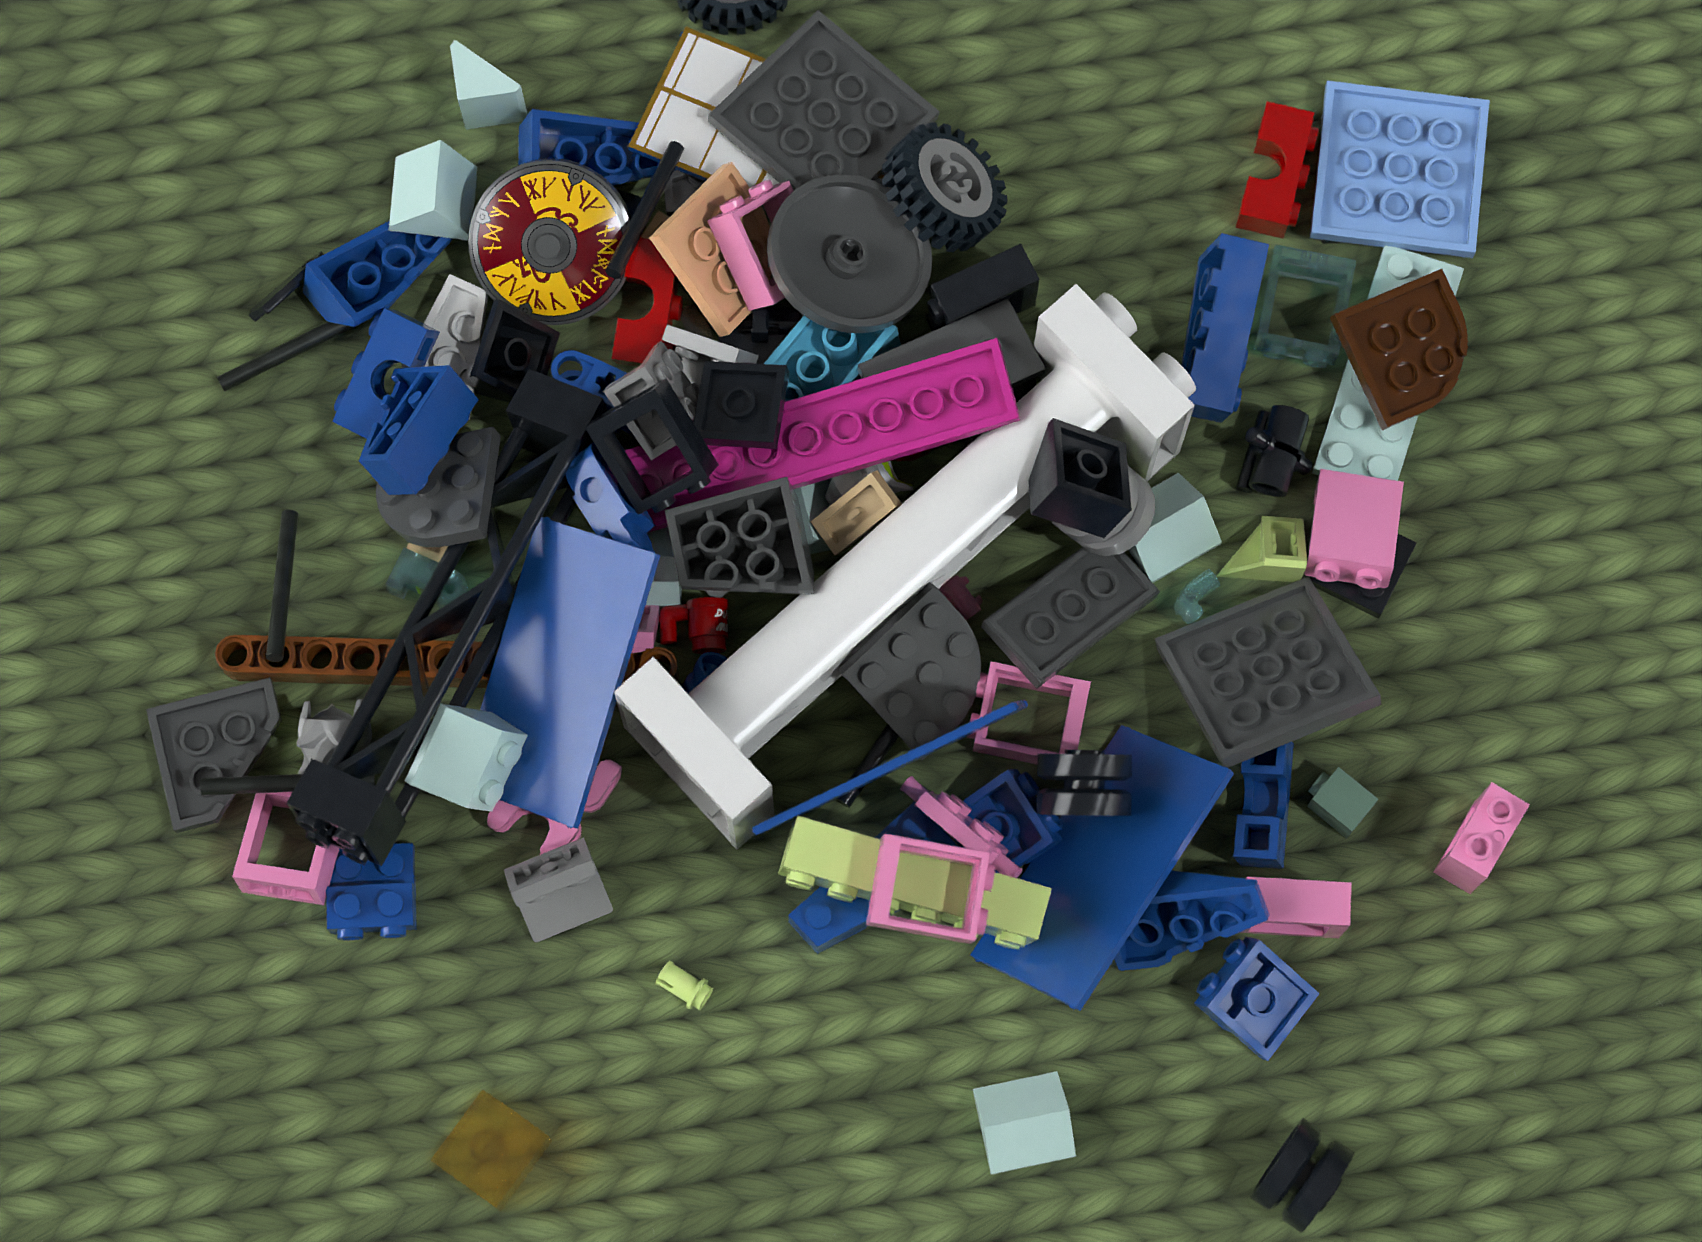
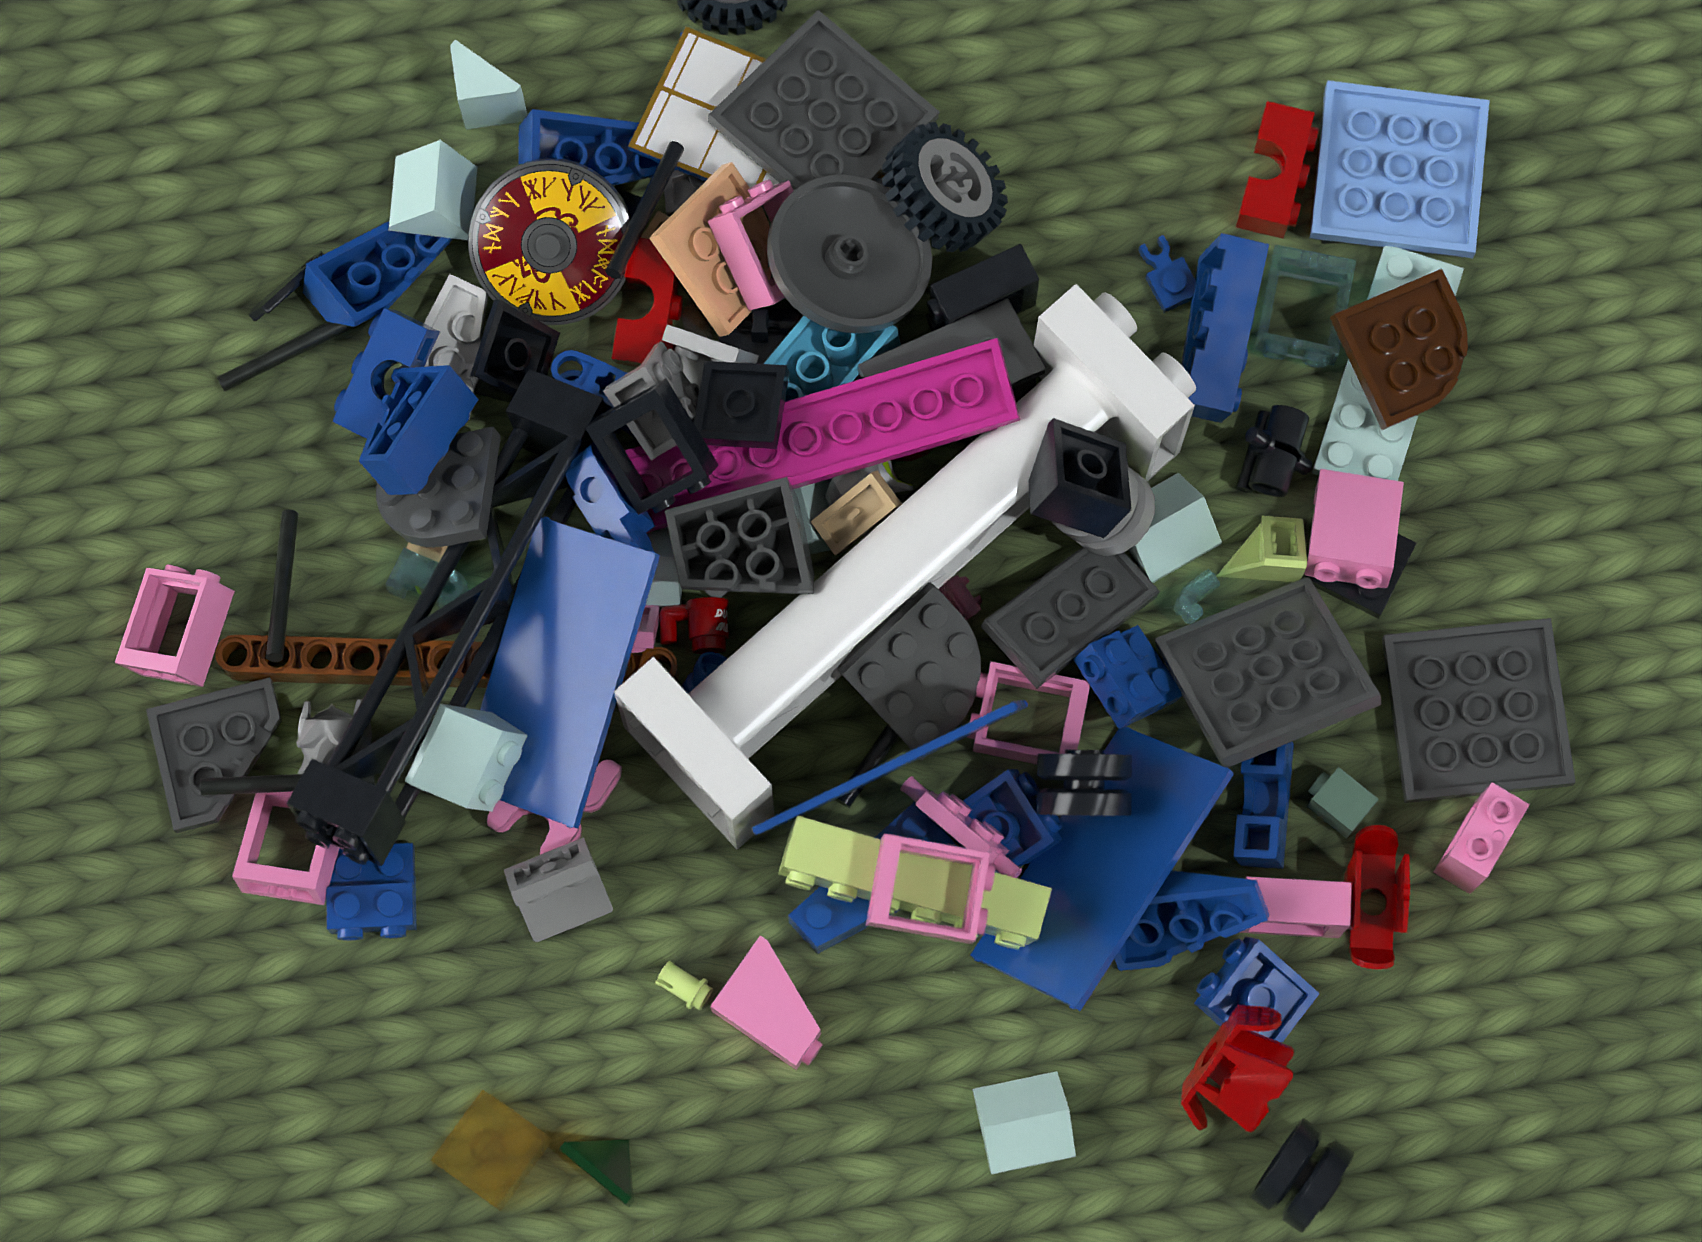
(150, 618): none -> bright pink window
(606, 1163): none -> dark green slope
(768, 1007): none -> bright pink slope
(1127, 676): none -> blue plate
(1170, 280): none -> blue plate
(1244, 1065): none -> red piece
(1374, 868): none -> red piece
(1478, 710): none -> dark grey plate

